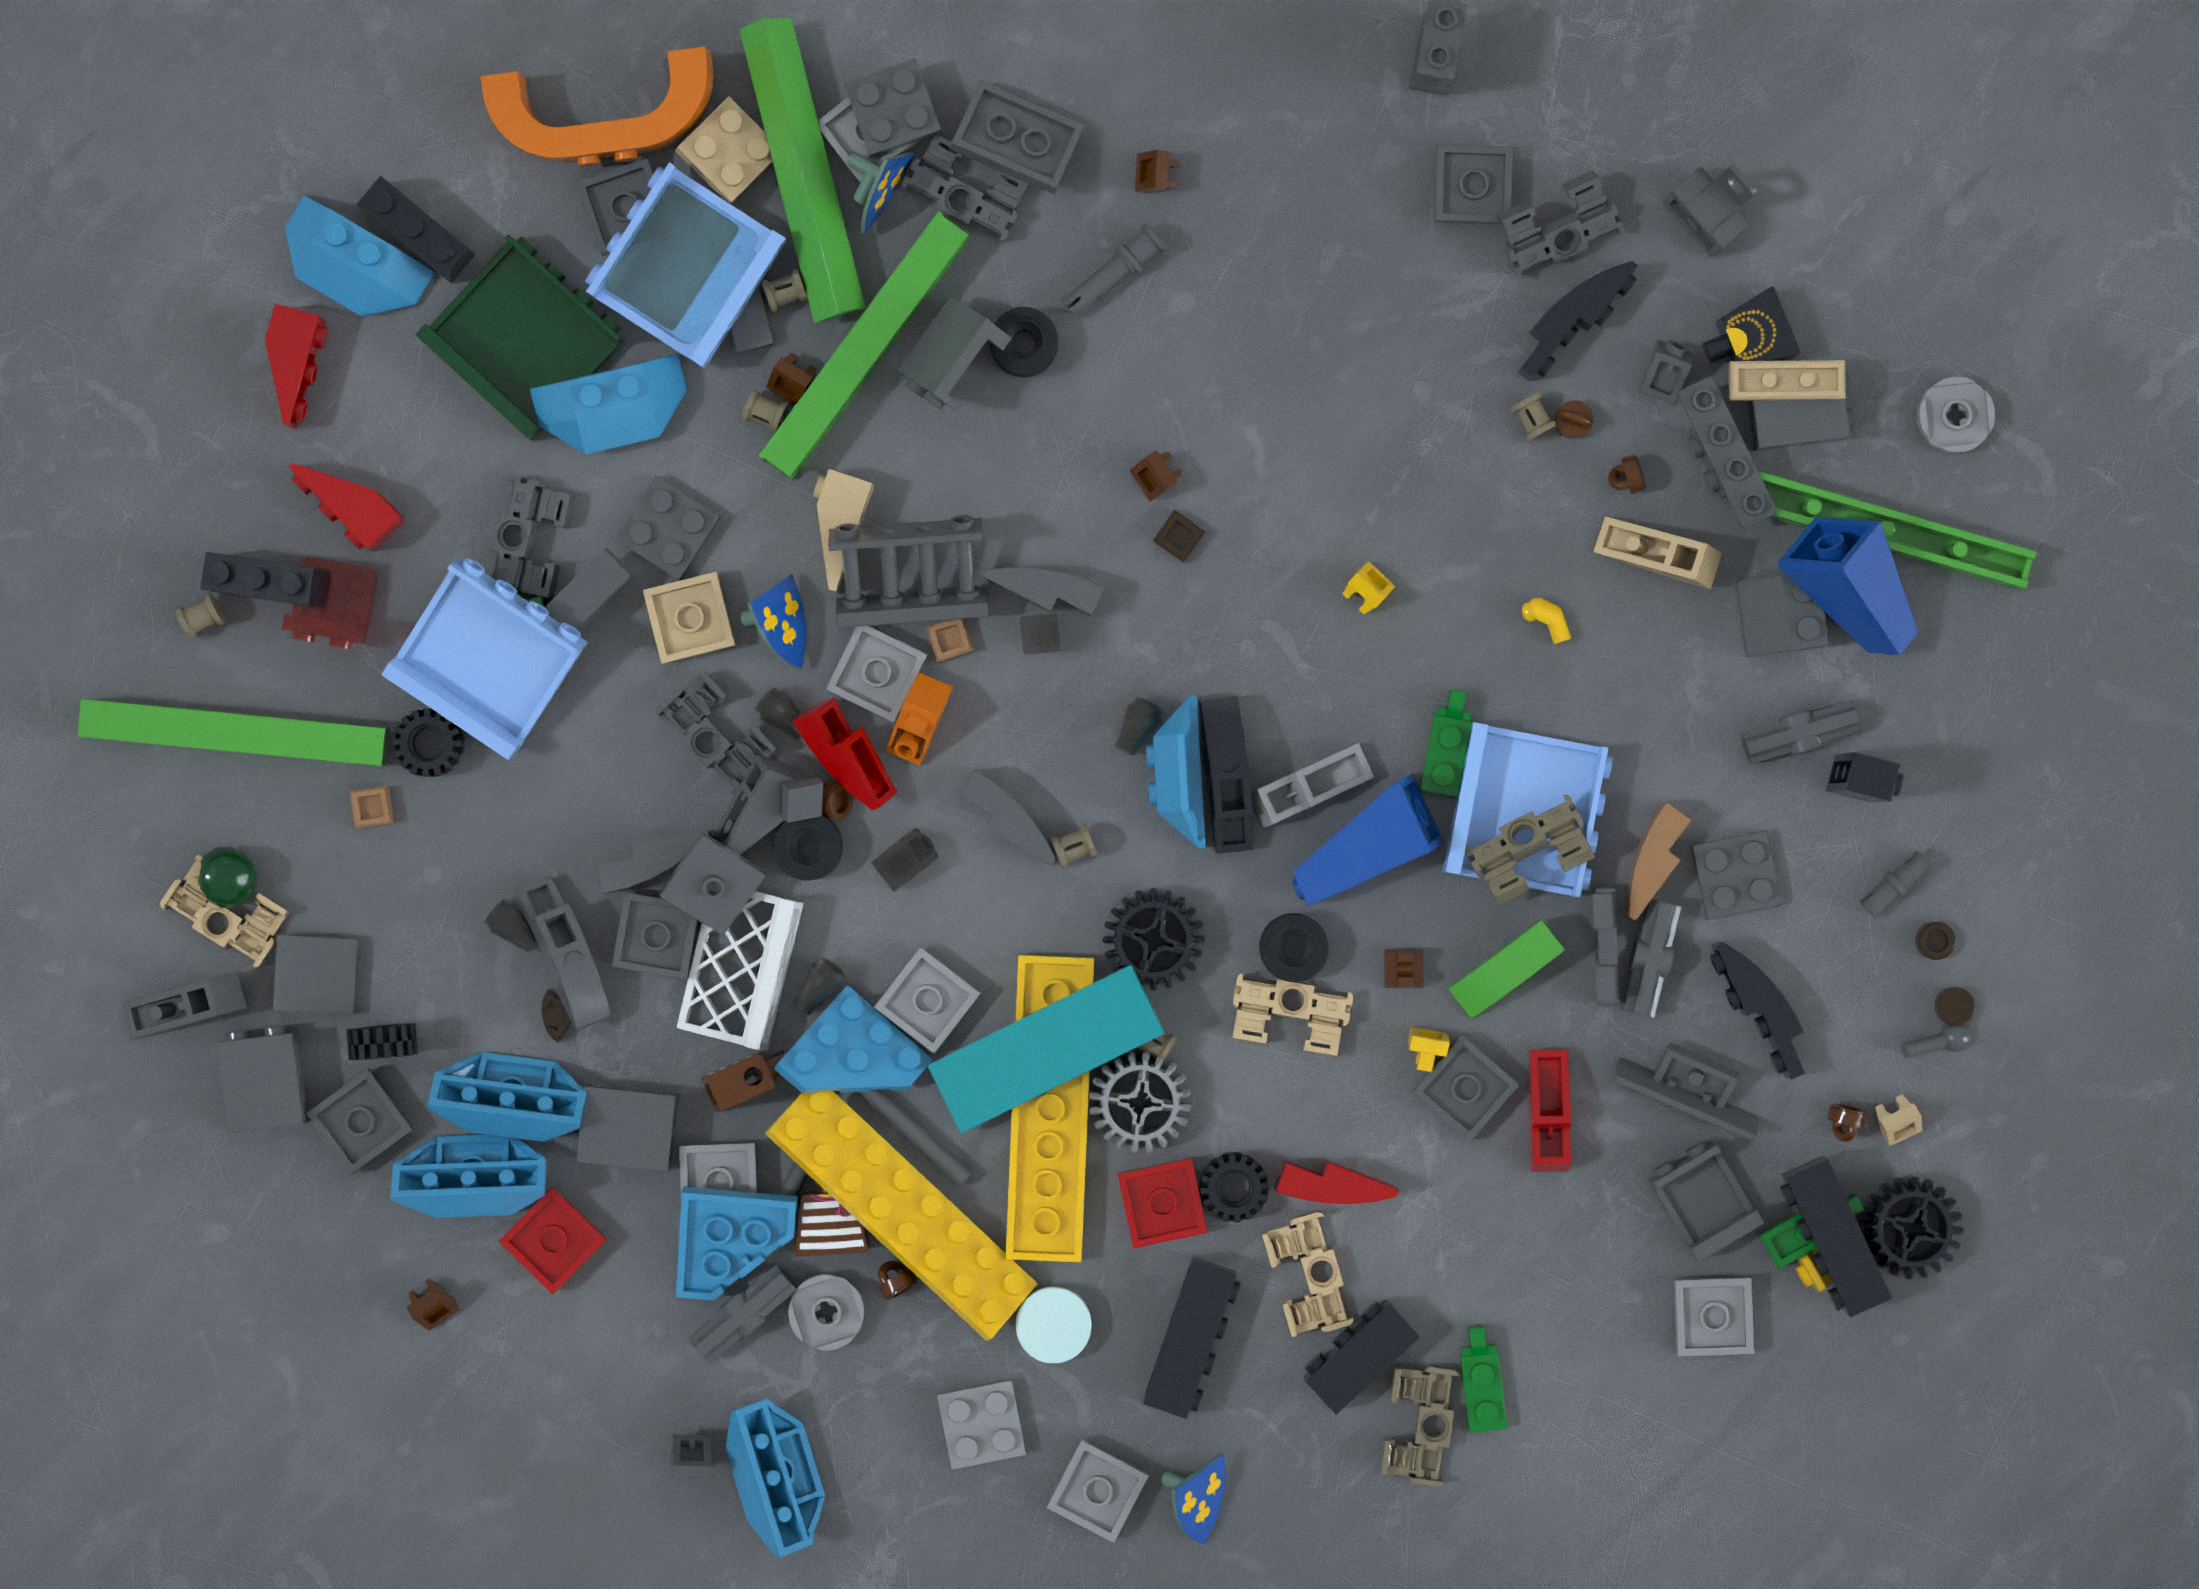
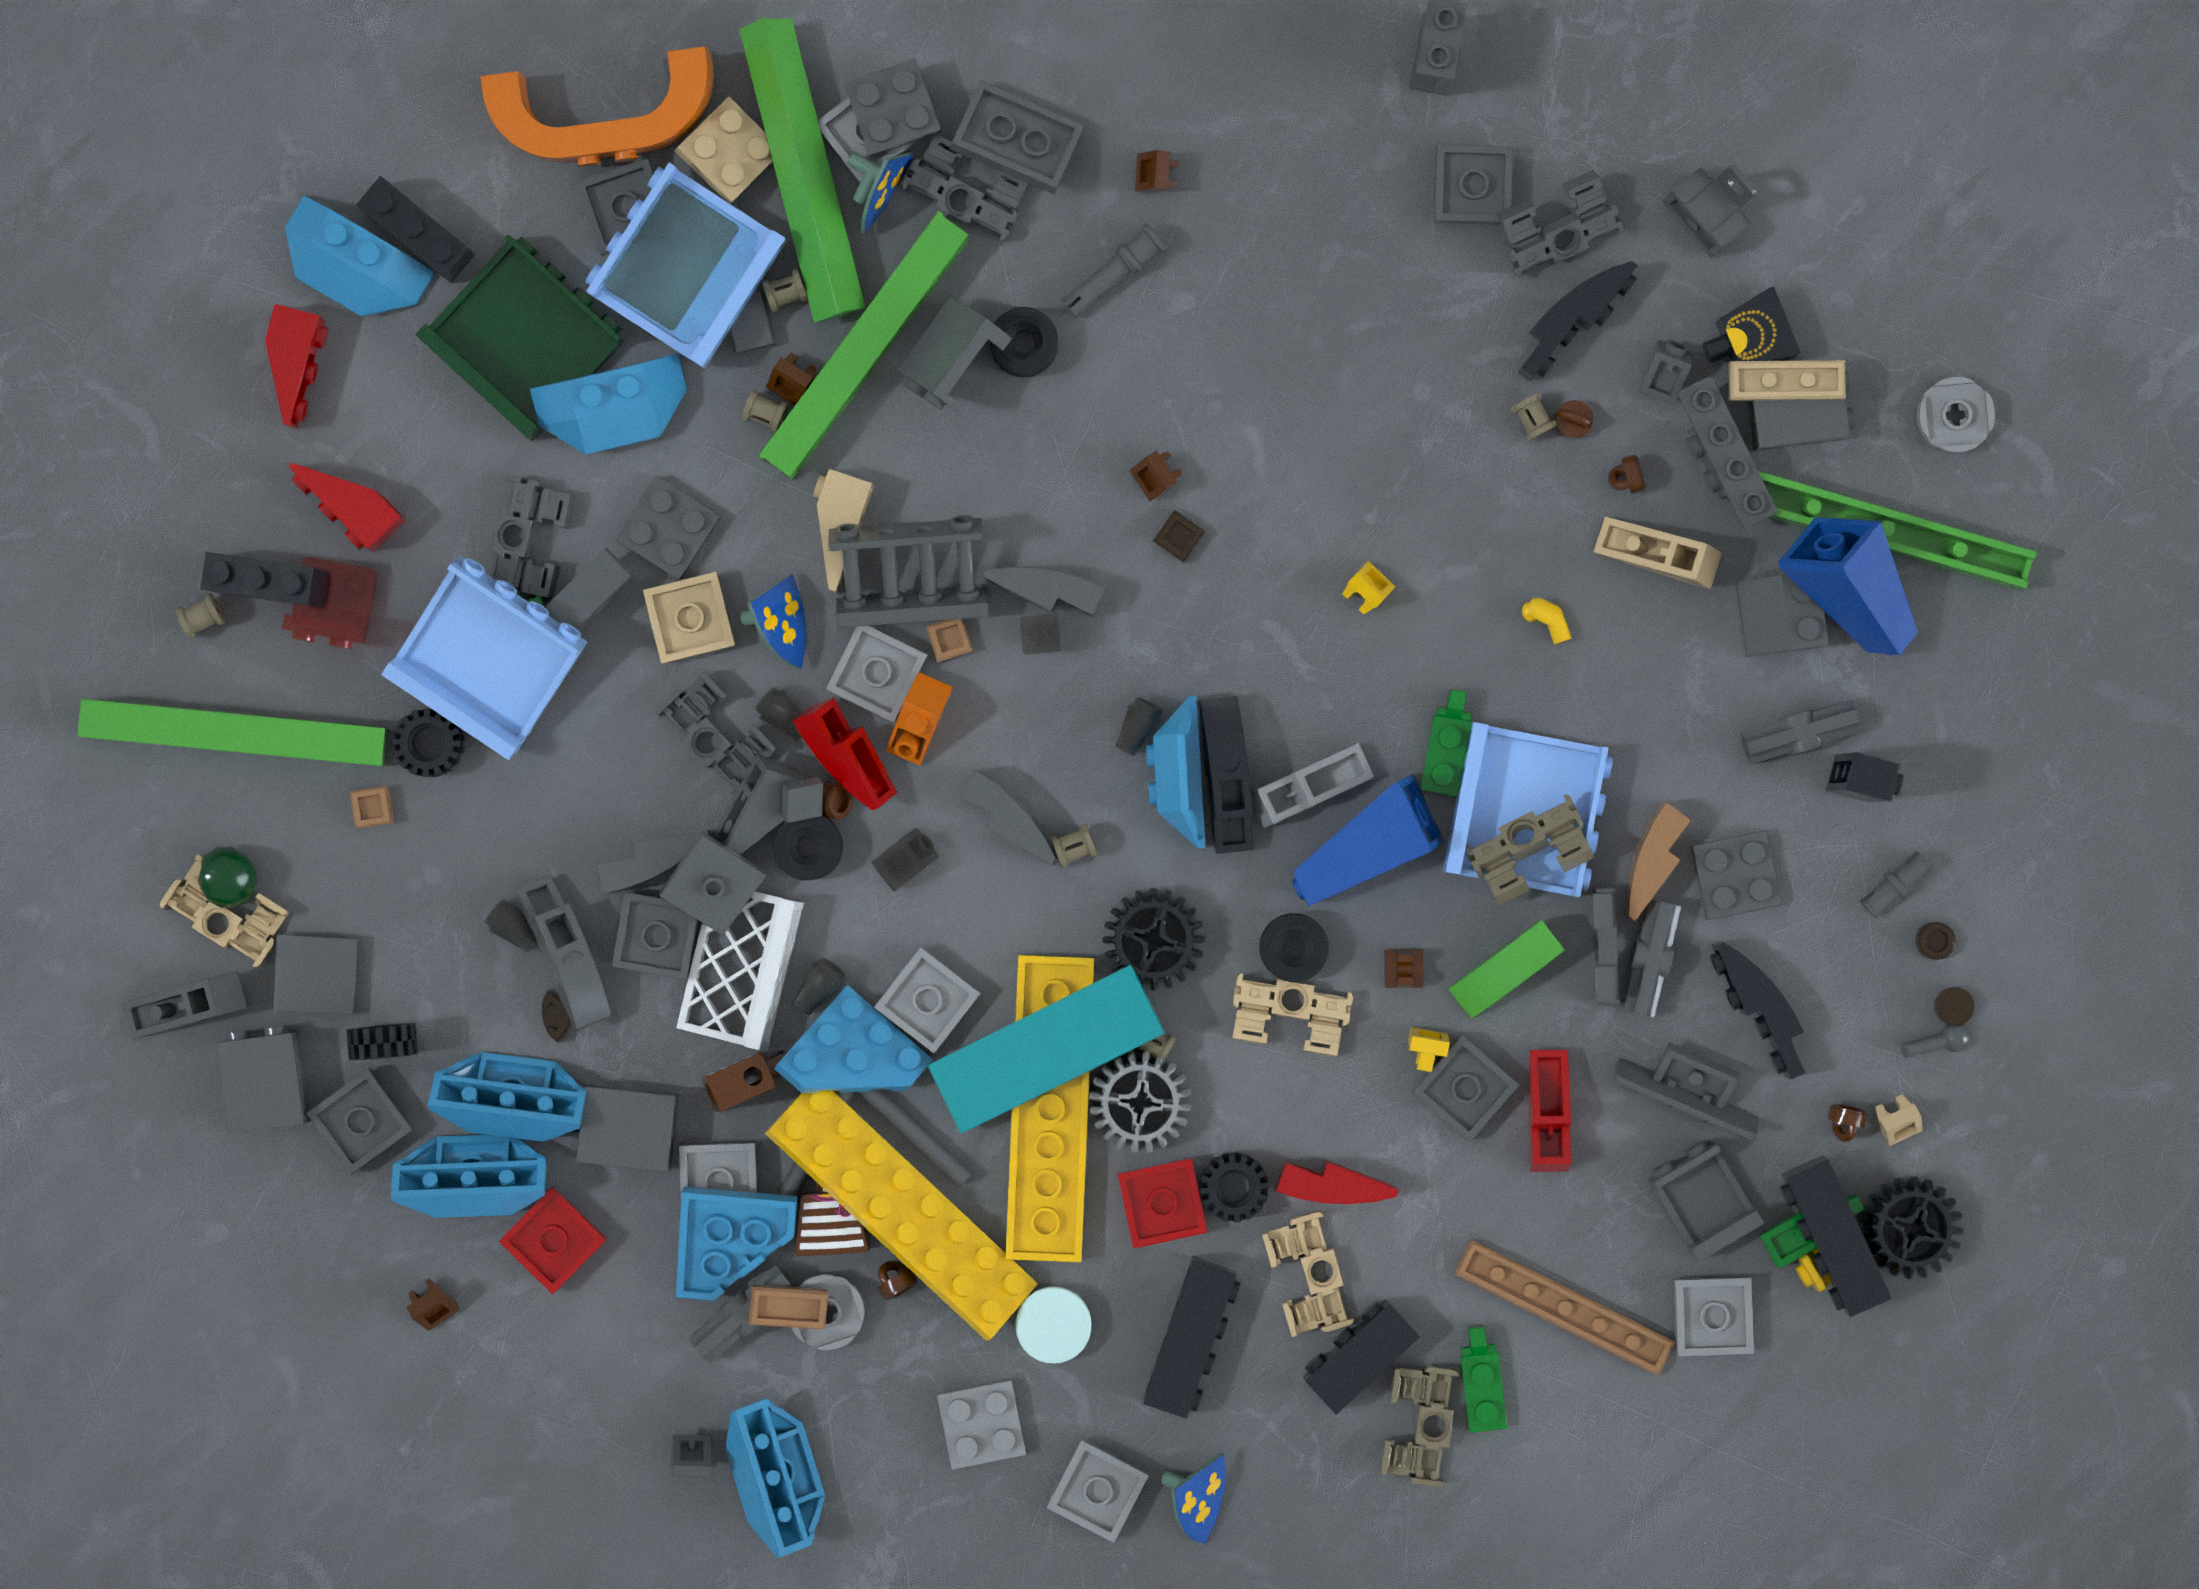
(788, 1306): none -> medium nougat tile
(1564, 1307): none -> medium nougat tile

